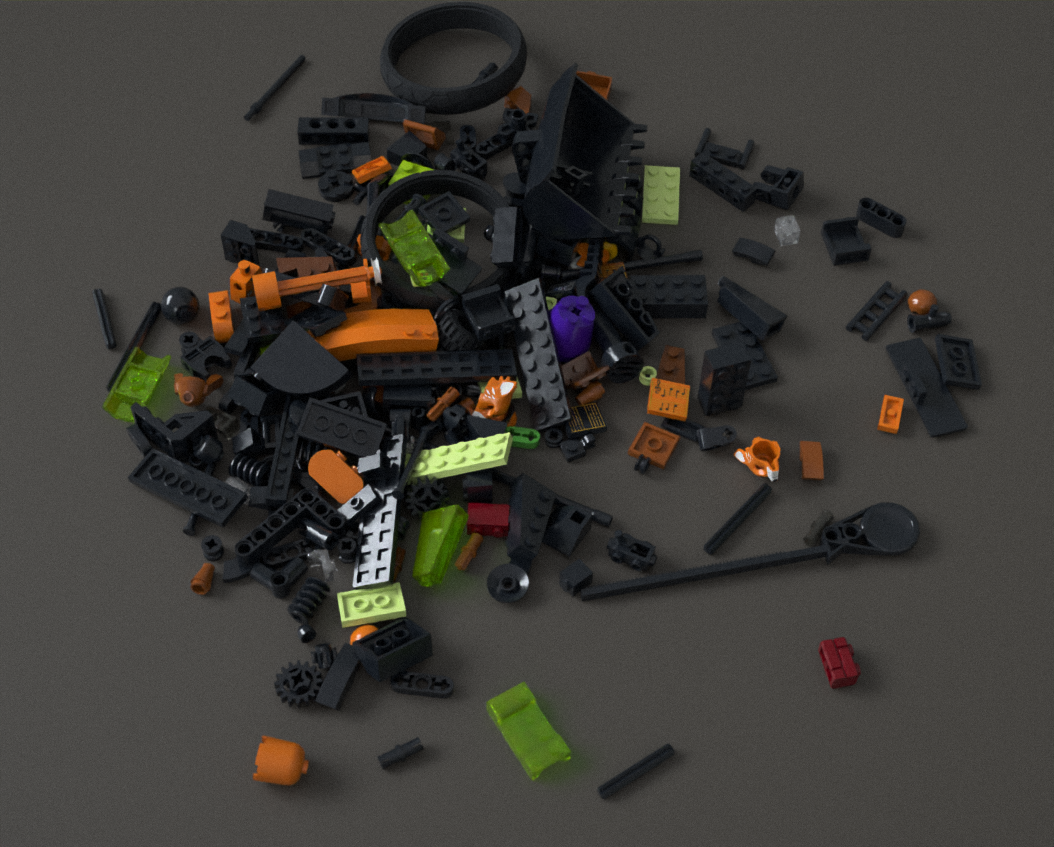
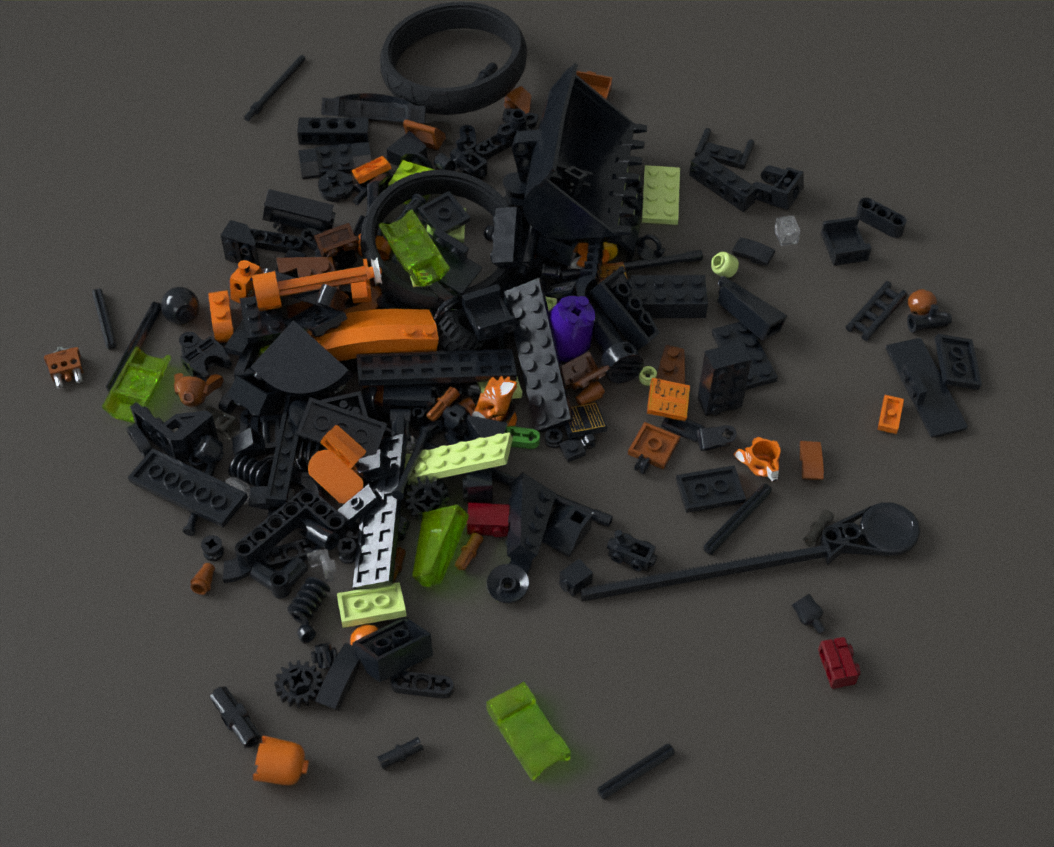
(64, 365): none -> dark orange piece
(235, 717): none -> black piece
(335, 240): none -> reddish brown bracket
(343, 446): none -> orange panel
(710, 489): none -> black plate
(724, 264): none -> yellowish green head
(809, 612): none -> black piece

